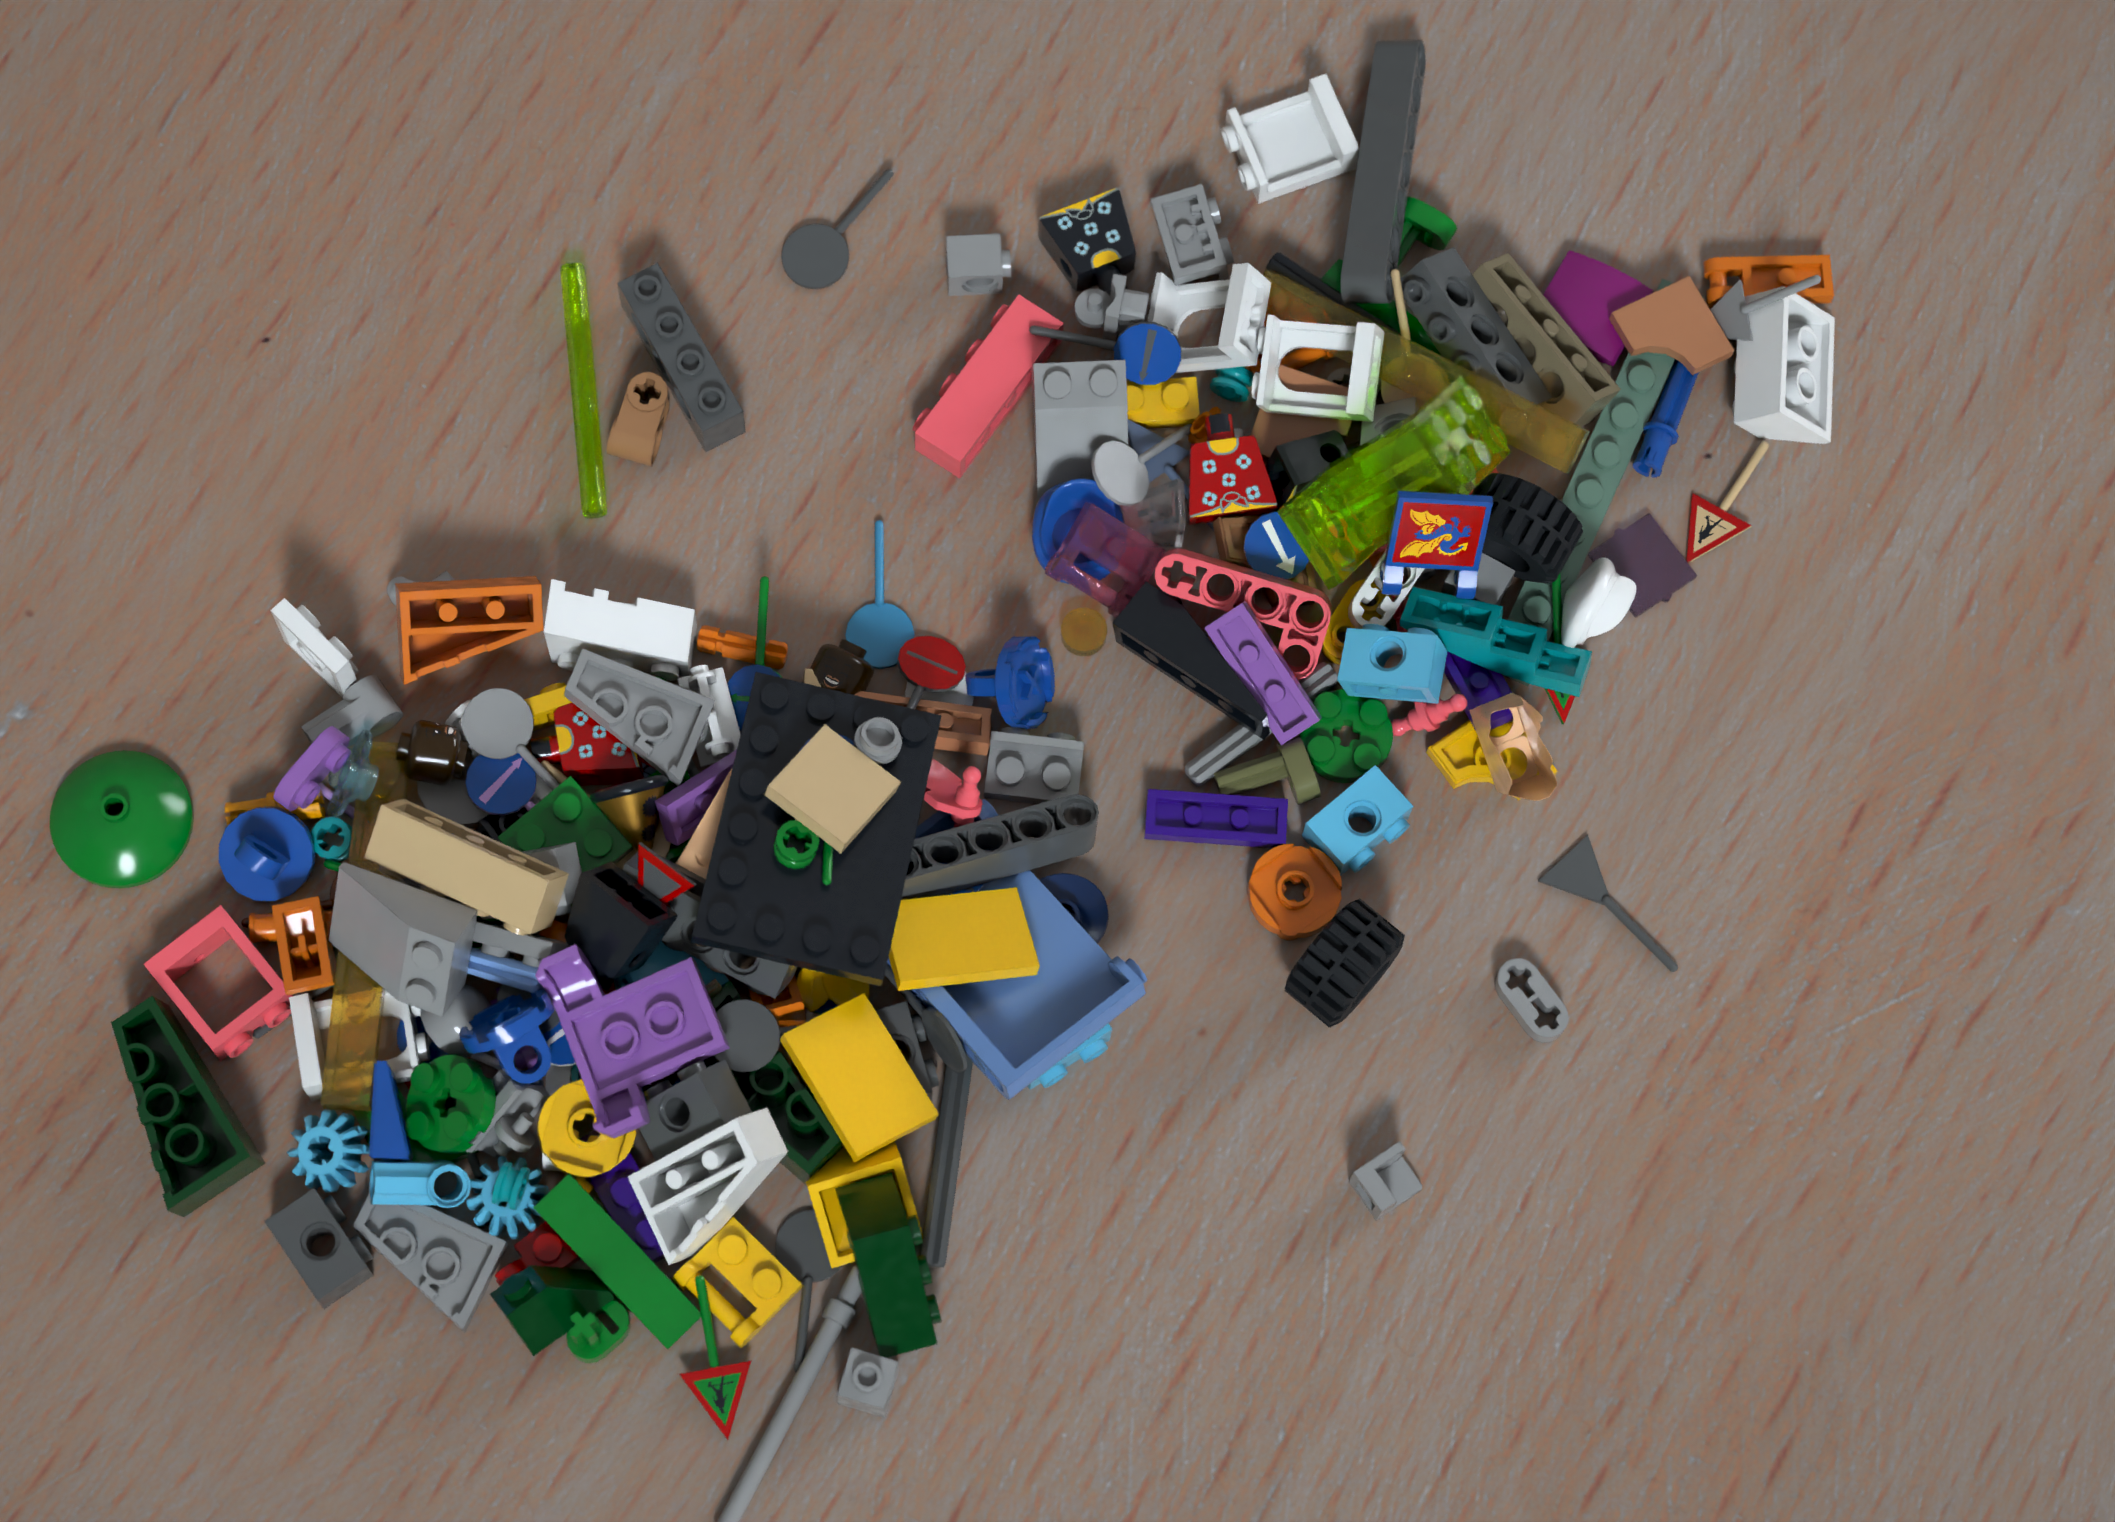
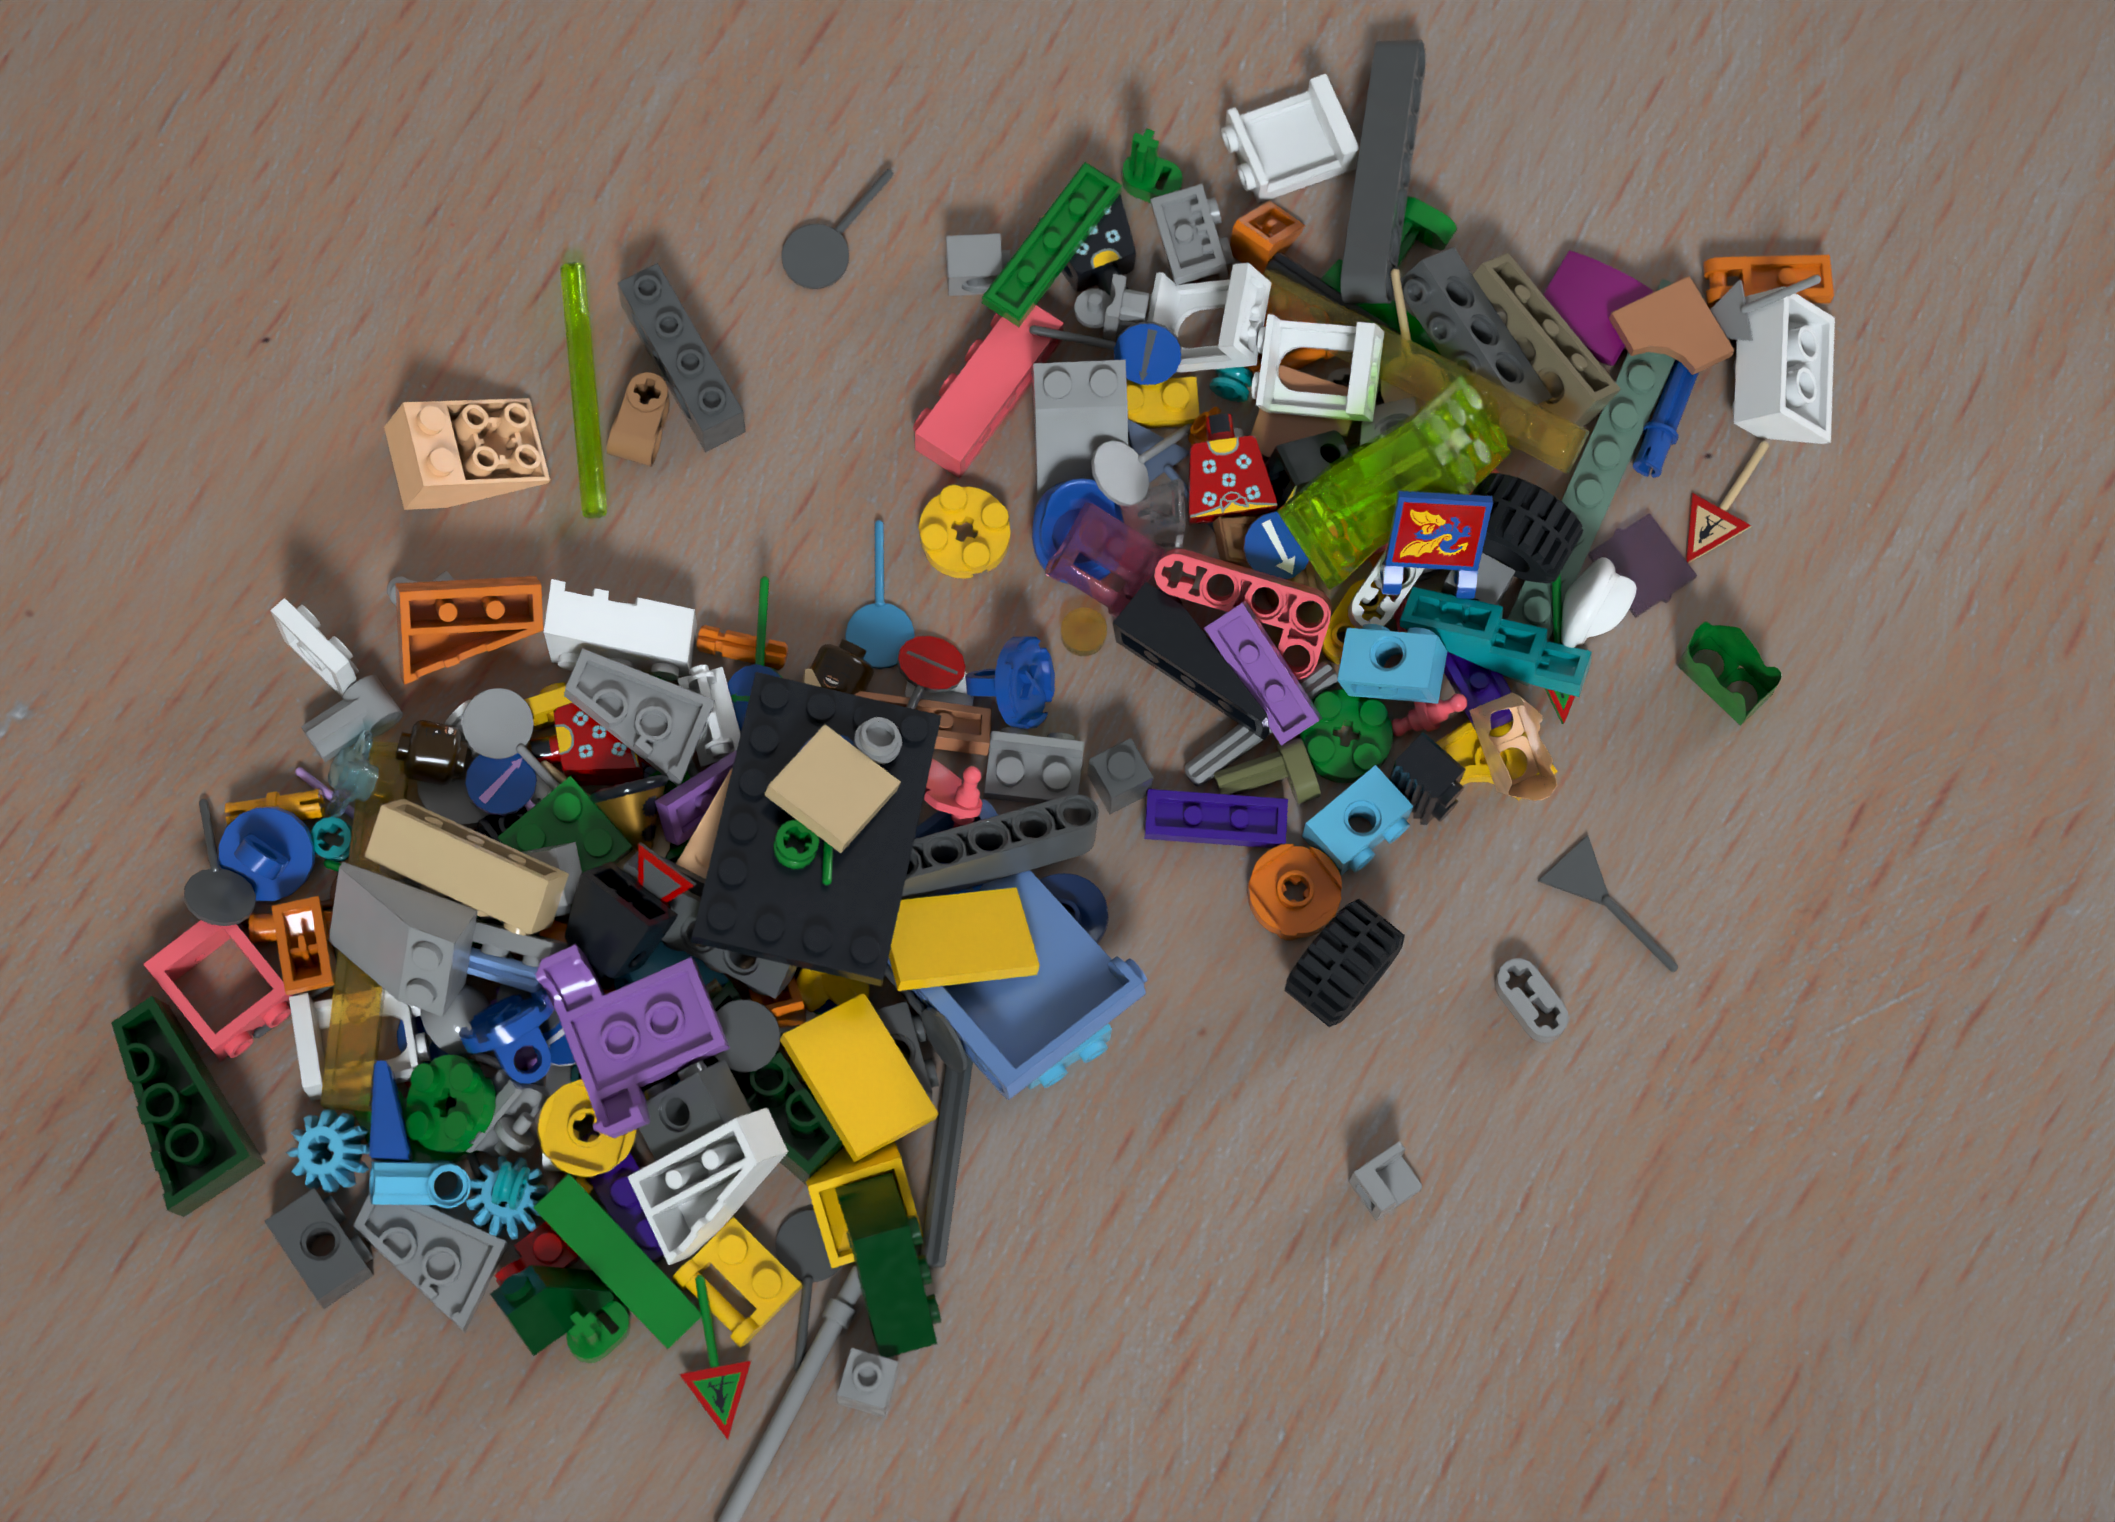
(139, 840): green dish -> none
(217, 893): none -> dark grey piece
(302, 781): medium lavender plate -> none
(464, 451): none -> light nougat slope
(959, 506): none -> yellow plate
(1051, 244): none -> green tile
(1120, 776): none -> dark grey brick
(1145, 168): none -> green piece
(1263, 234): none -> orange slope
(1428, 779): none -> black brick
(1735, 650): none -> green piece

